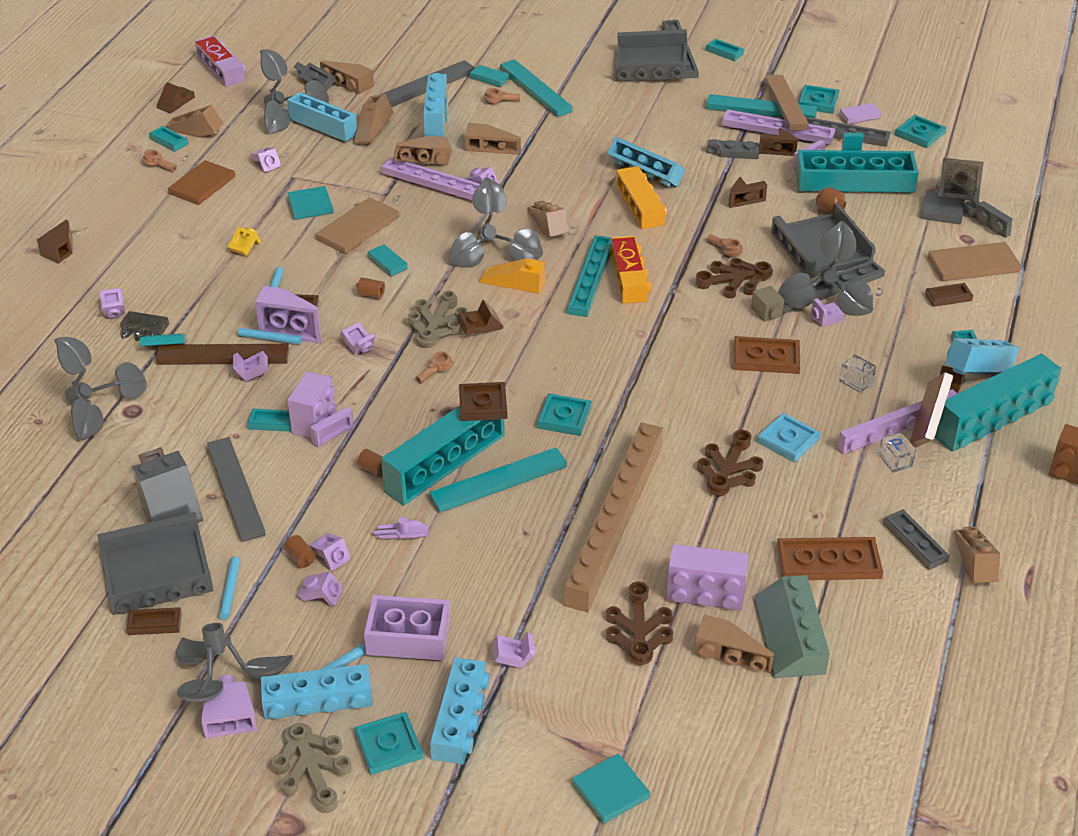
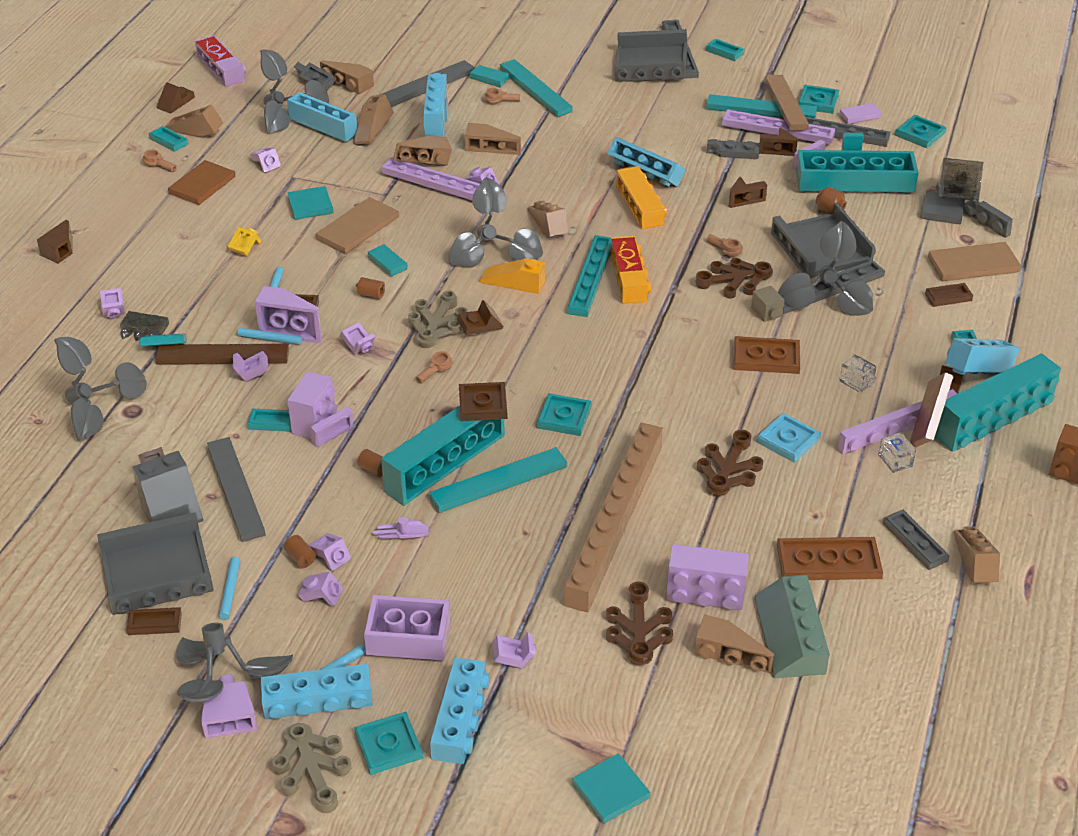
(826, 314): lavender bracket -> none

